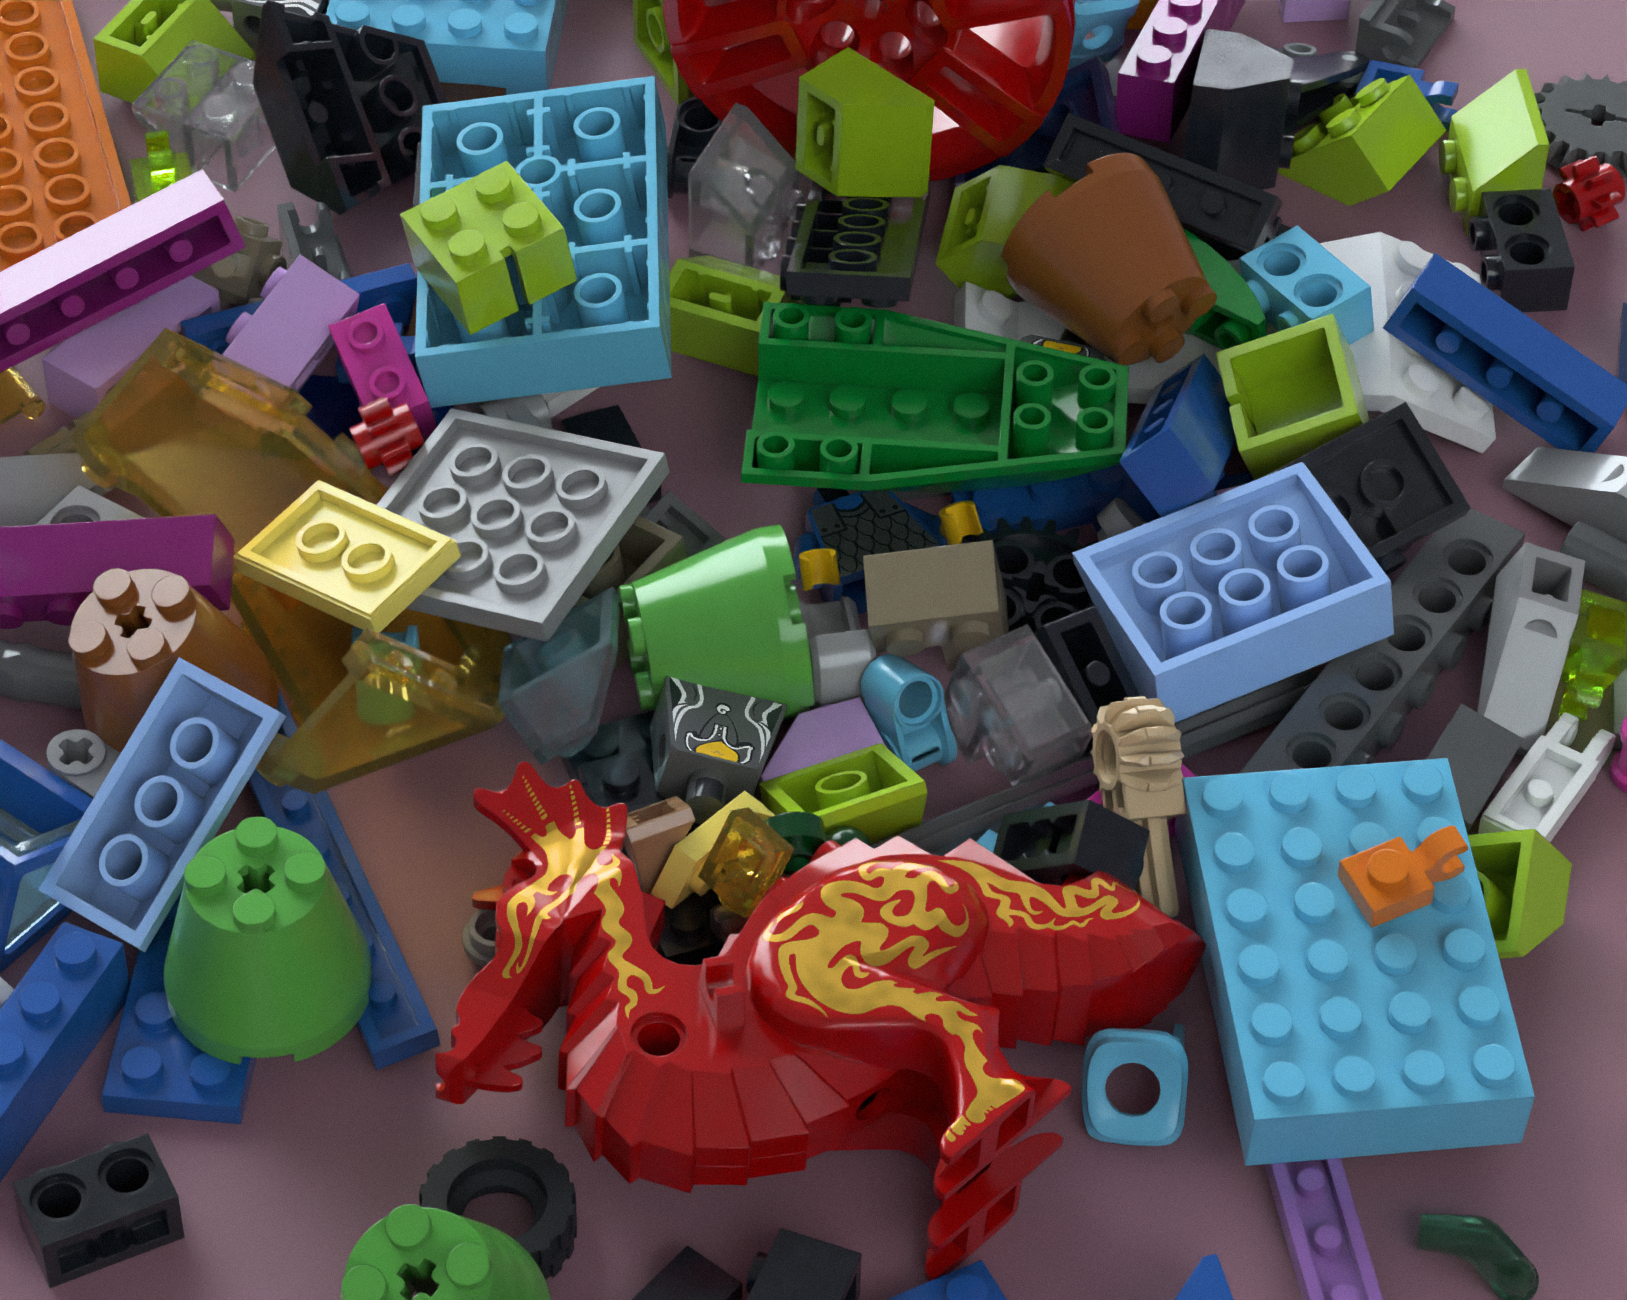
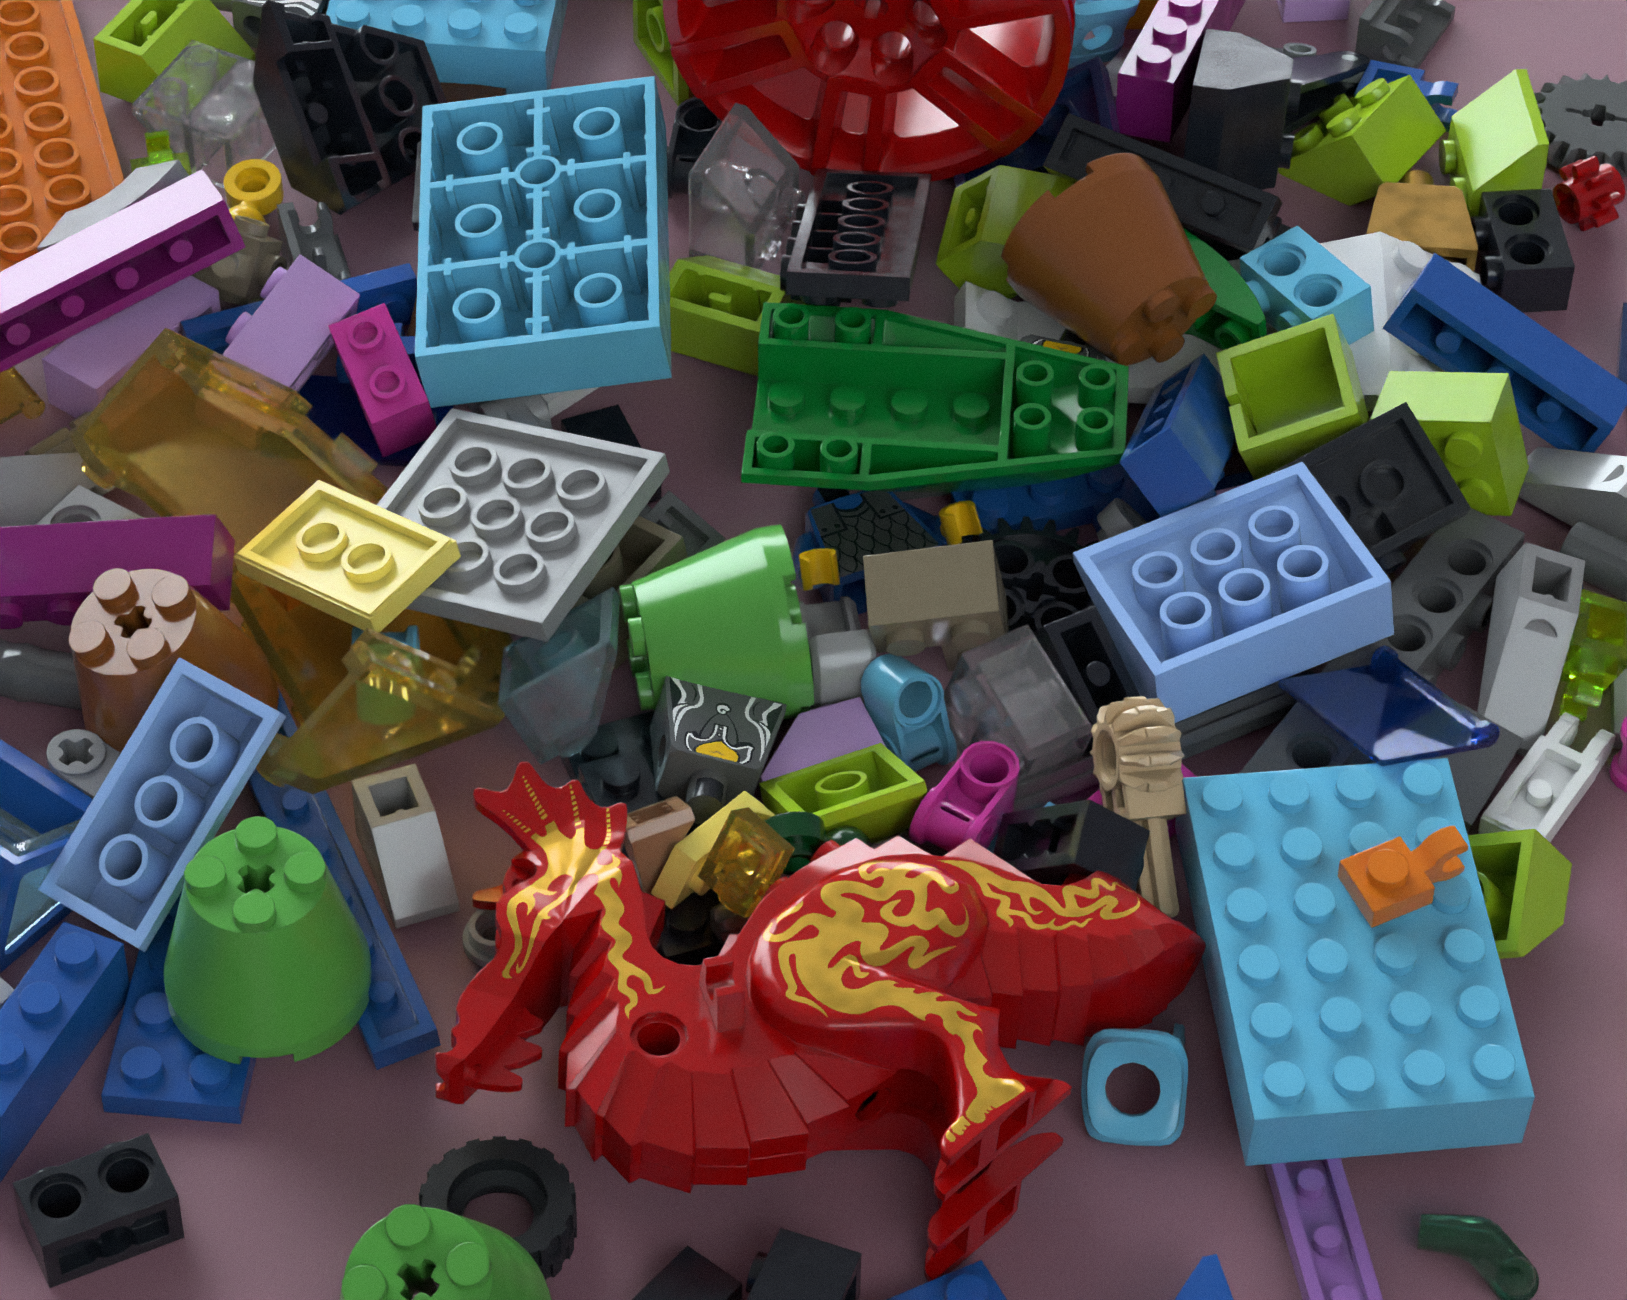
(137, 186): none -> tile
(253, 188): none -> yellow plate
(386, 435): red gear -> none
(404, 845): none -> light grey slope
(470, 230): lime piece -> none
(863, 130): lime slope -> none
(969, 798): none -> dark pink piece
(1391, 711): none -> clear blue piece
(1426, 215): none -> pearl gold torso
(1471, 427): none -> lime brick

